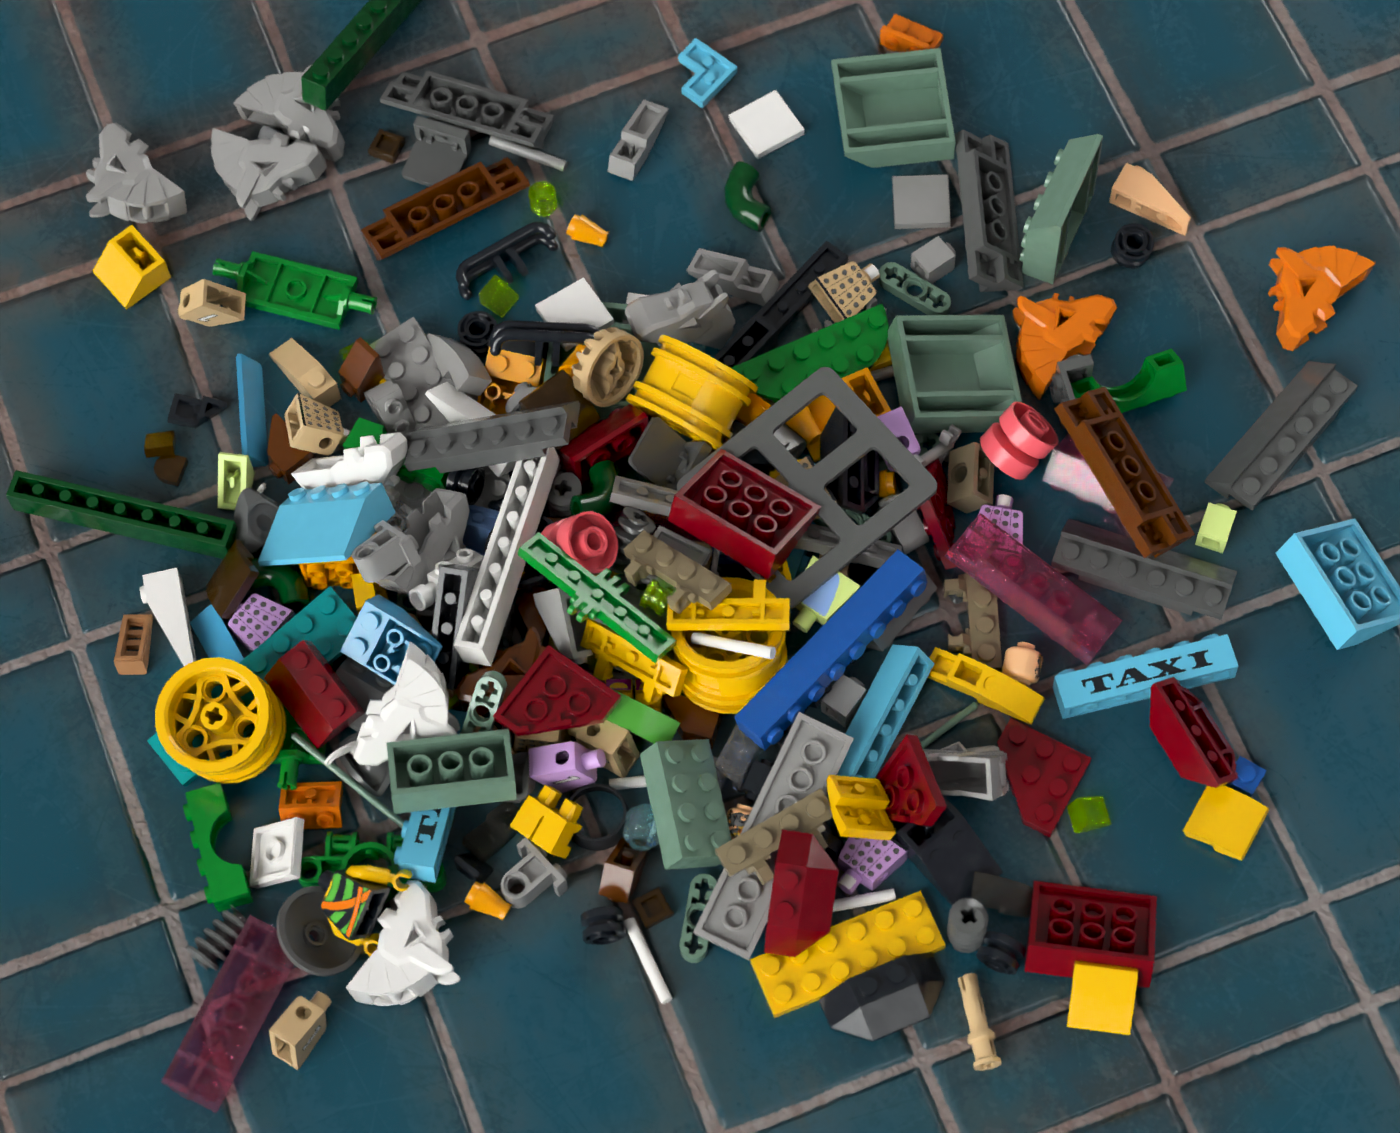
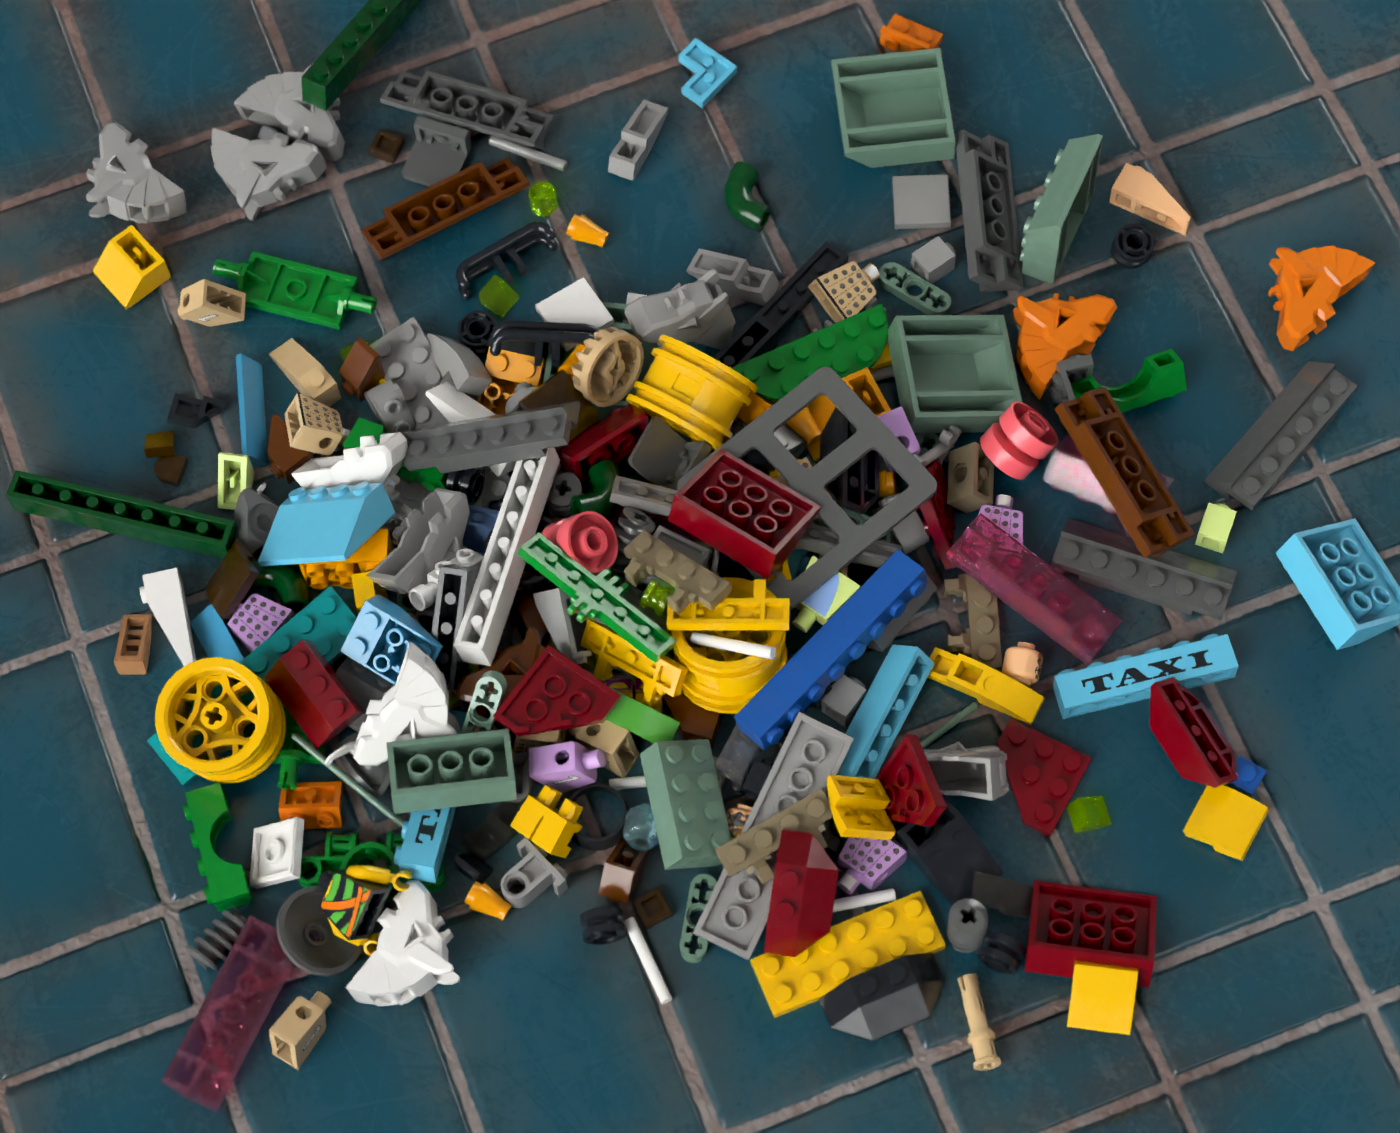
(385, 552): light grey pin -> none
(766, 124): white tile -> none

